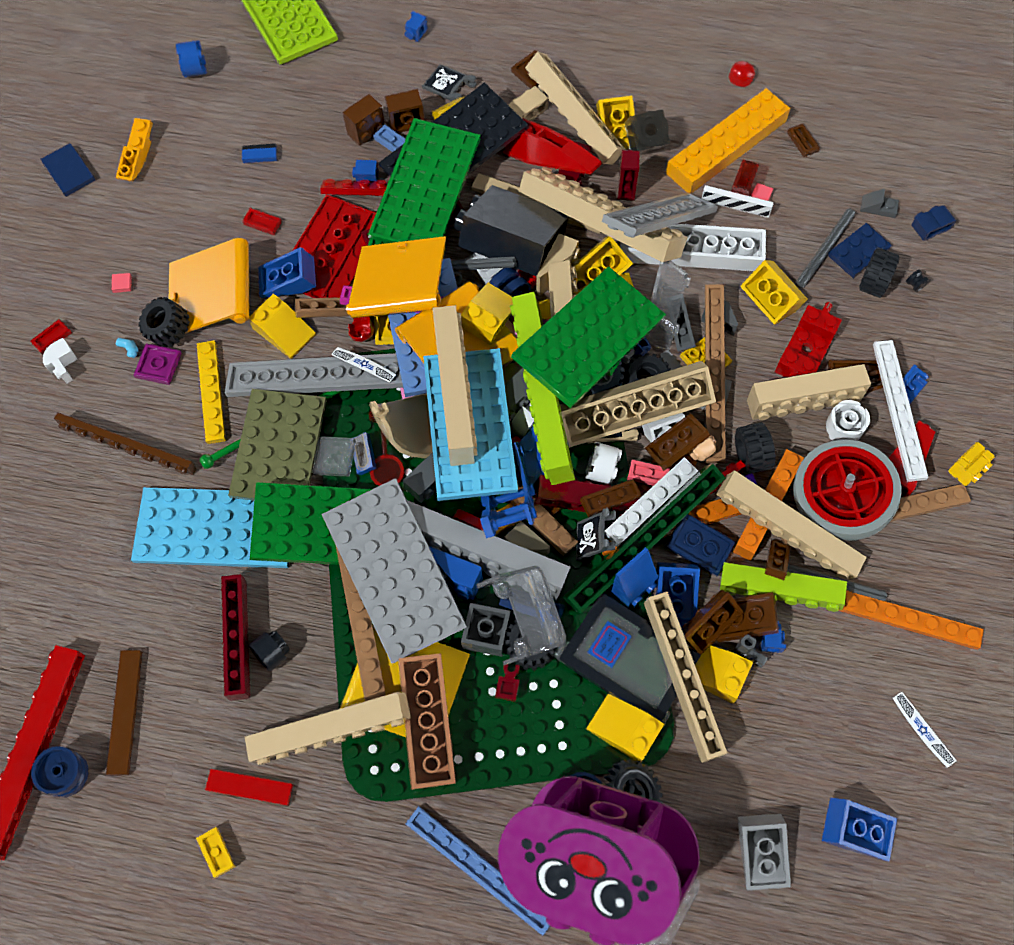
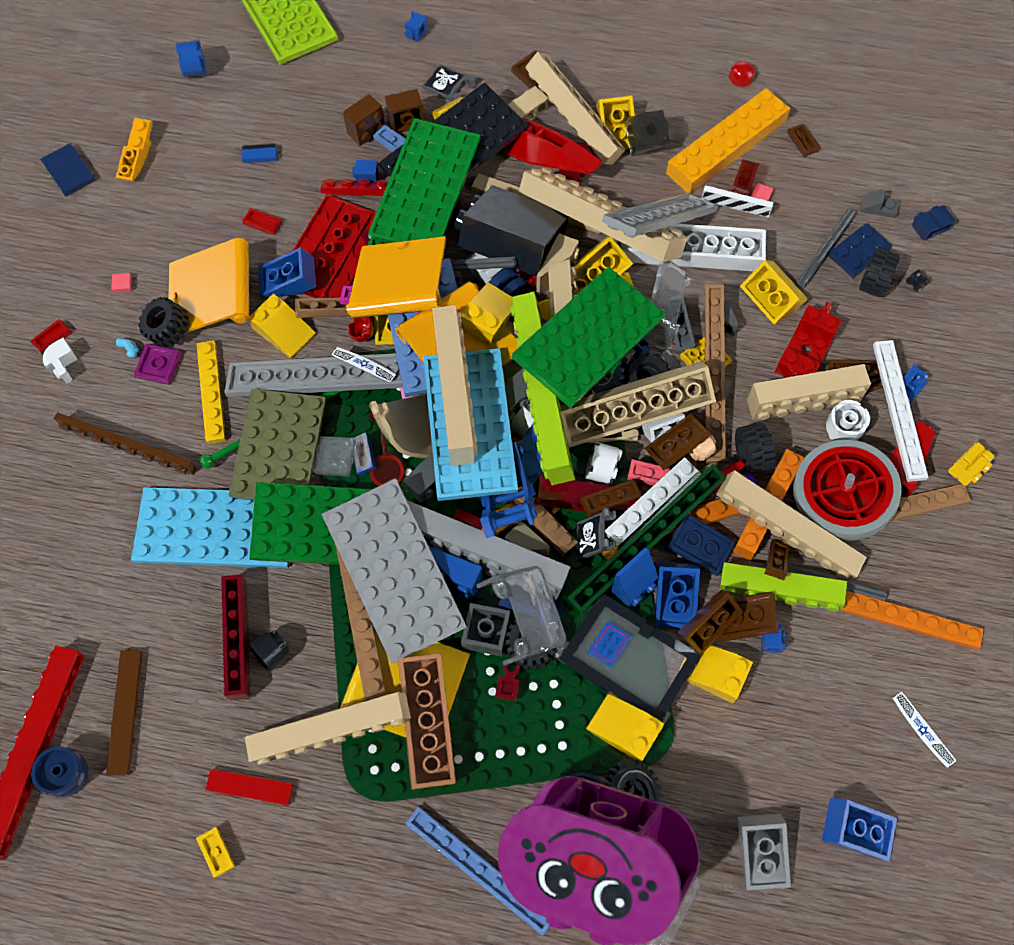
(628, 175): dark red brick -> none
(685, 677): tan brick -> none
(746, 649): dark grey bar -> none

